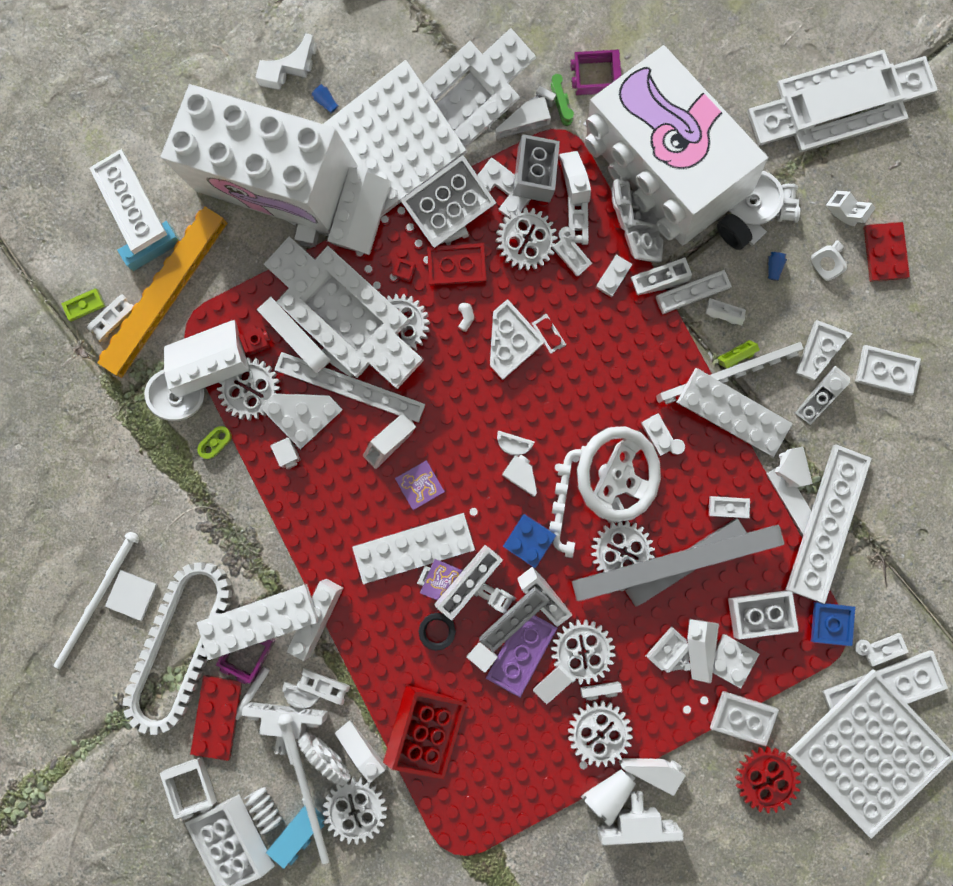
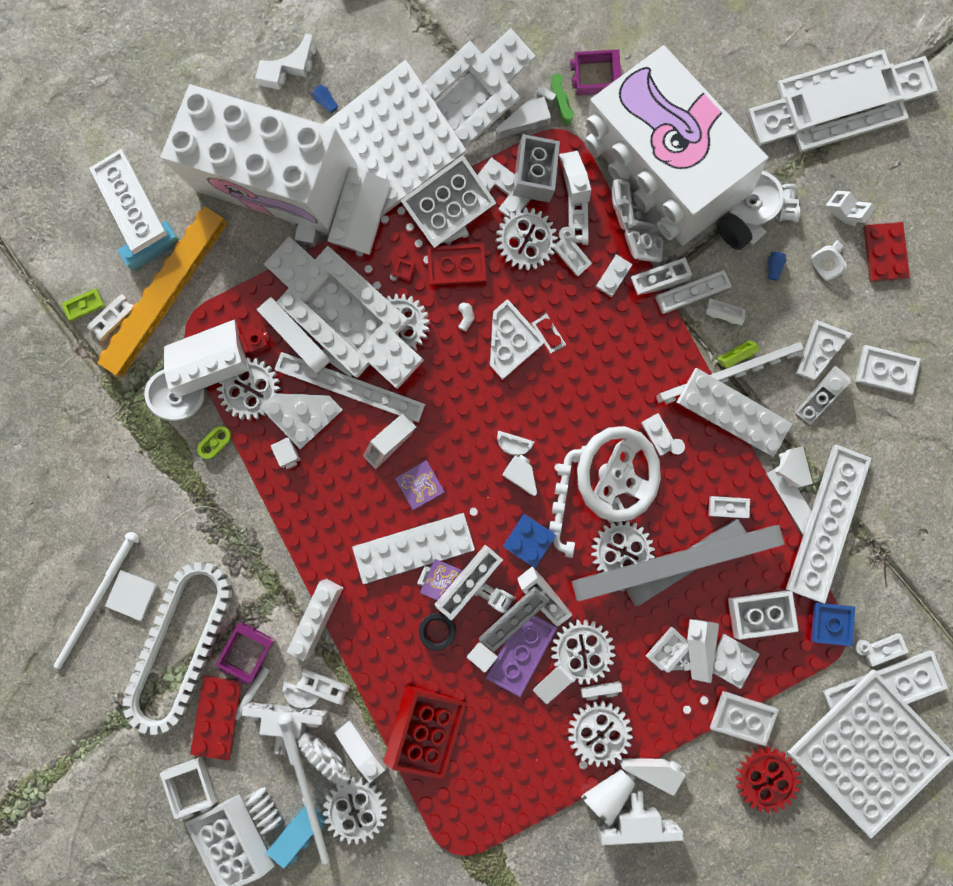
(257, 622): white plate -> none

